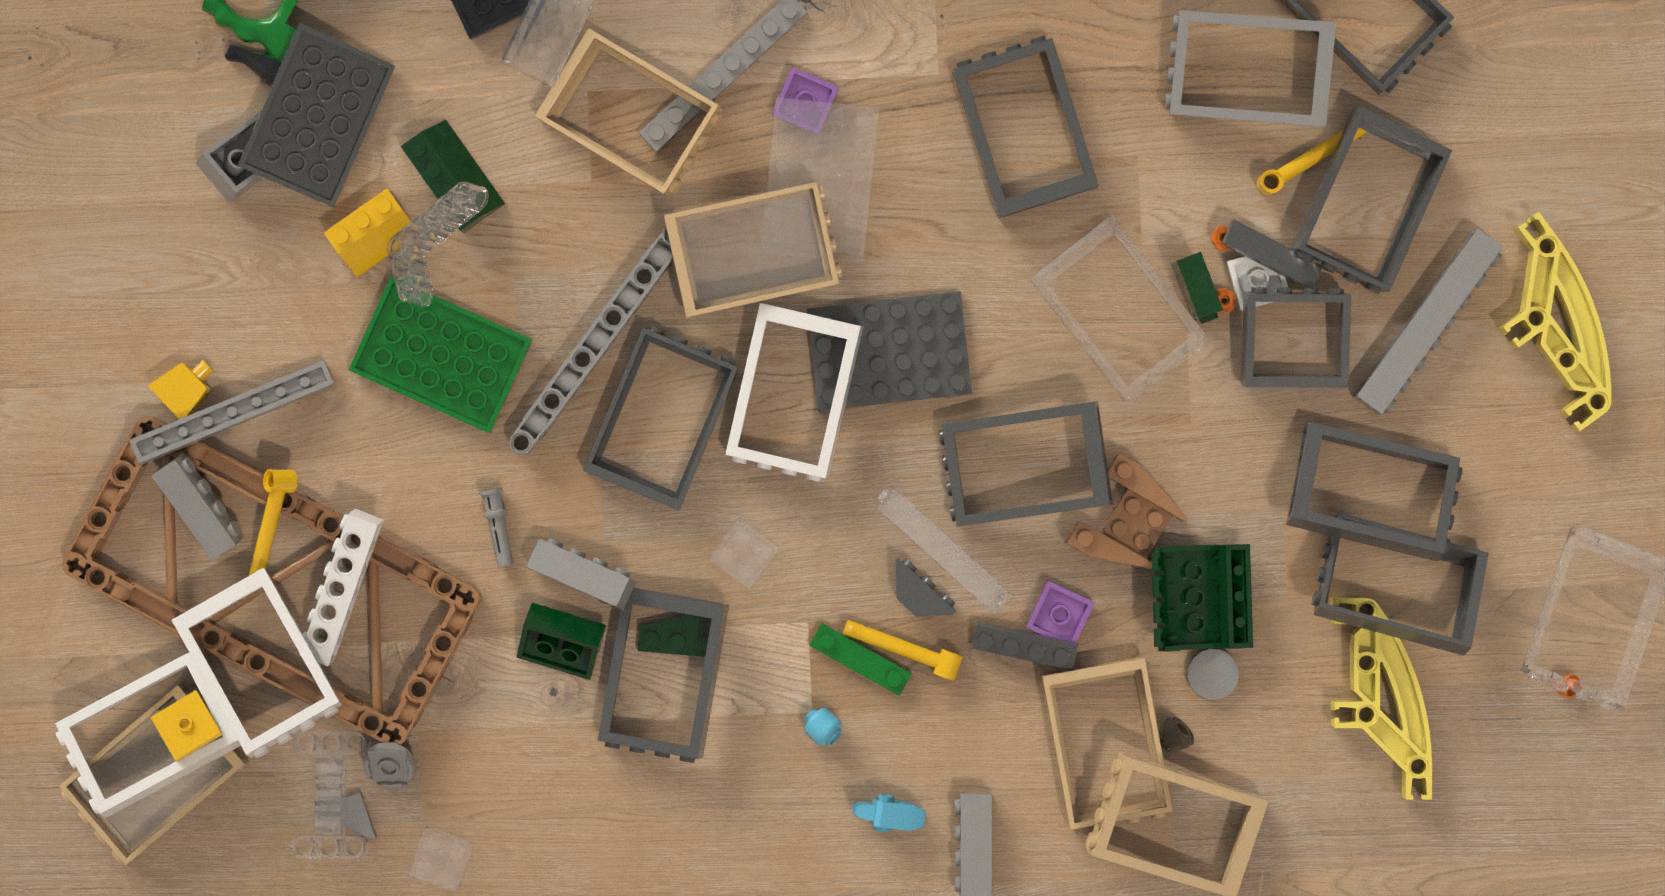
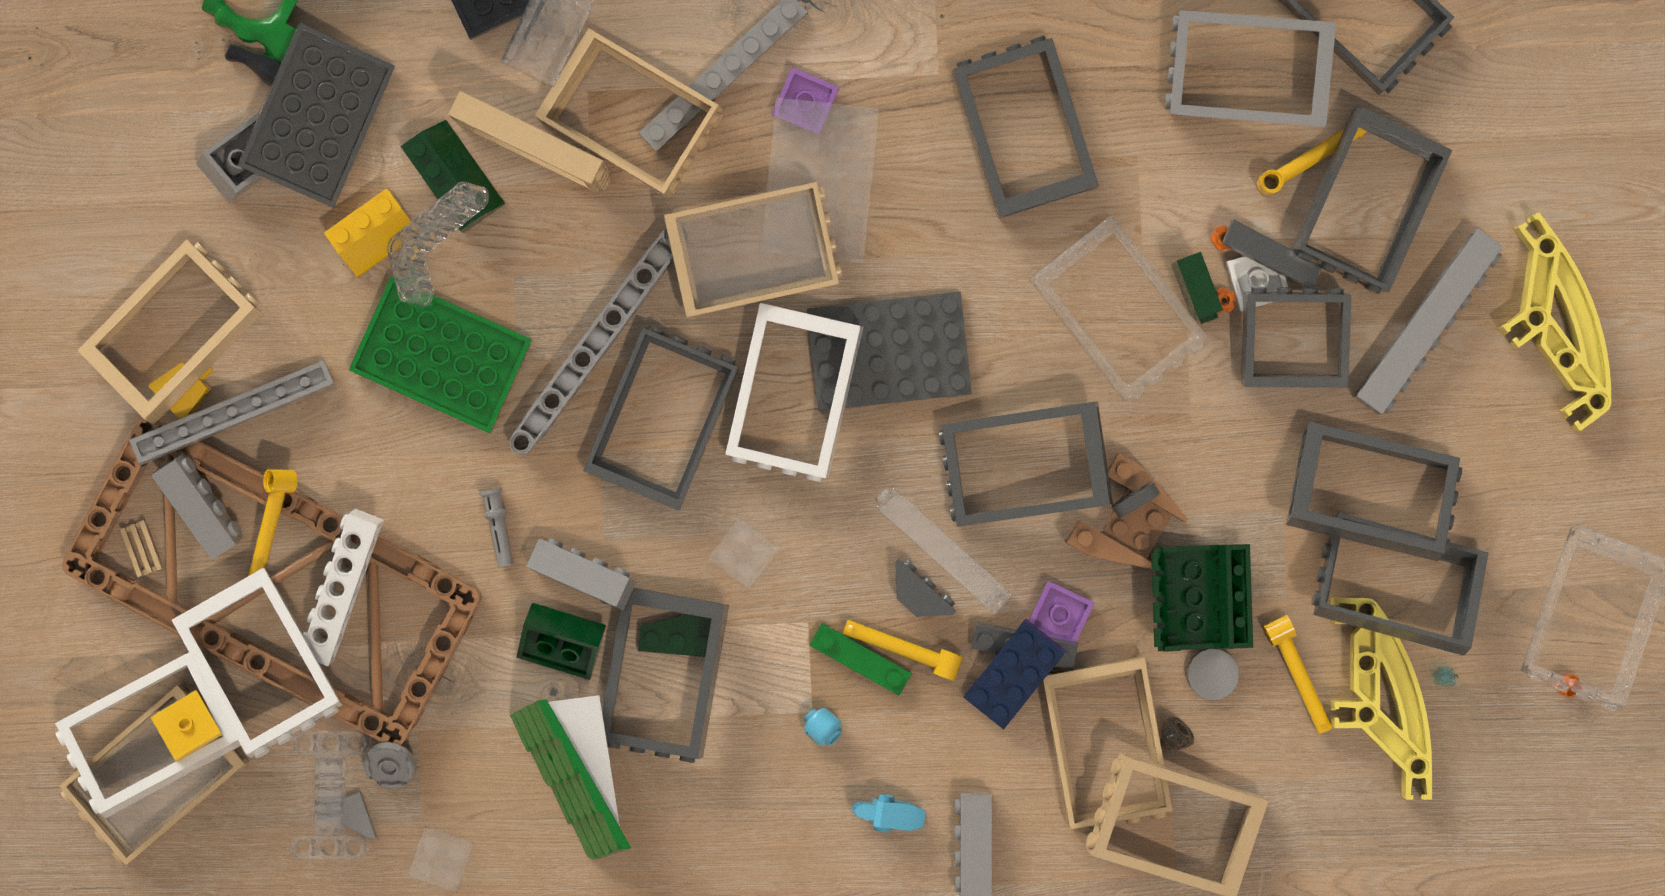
(131, 550): none -> tan tile
(205, 357): none -> tan window
(530, 143): none -> tan window
(574, 761): none -> green piece
(1014, 674): none -> dark blue plate
(1135, 499): none -> dark grey beam
(1281, 633): none -> yellow piece
(1445, 676): none -> clear light blue plate

